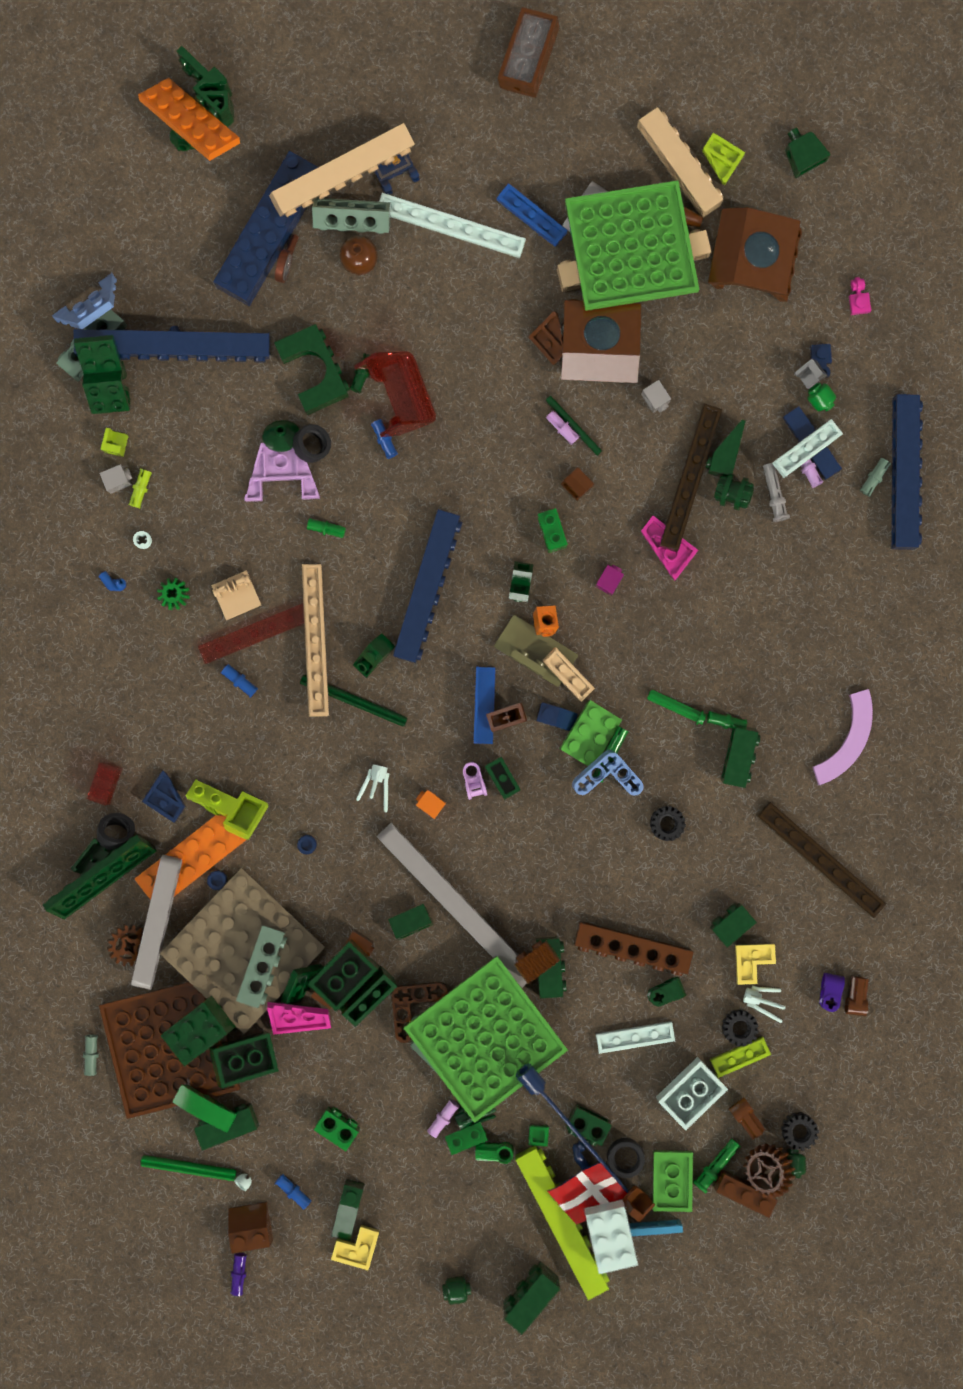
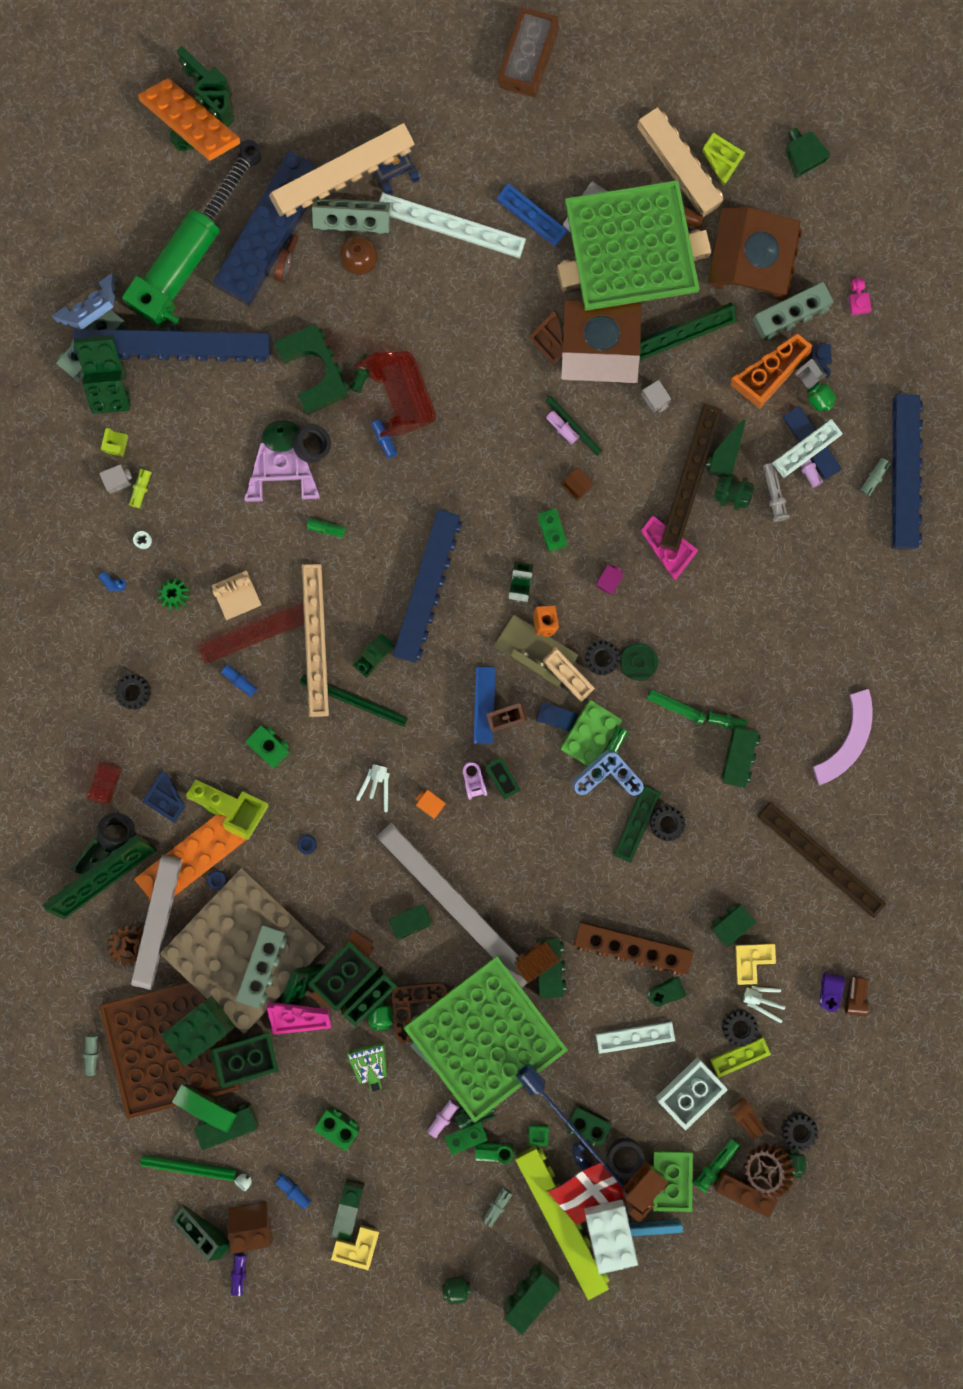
(121, 689): none -> black tyre
(155, 293): none -> green piece
(203, 1236): none -> dark green slope
(257, 743): none -> green brick
(369, 1064): none -> torso
(381, 1017): none -> green head
(497, 1206): none -> sand green pin
(602, 646): none -> black tyre
(634, 666): none -> dark green tile
(636, 824): none -> dark green tile
(644, 1187): none -> reddish brown brick
(687, 330): none -> dark green plate
(768, 374): none -> orange wedge
(818, 295): none -> sand green brick

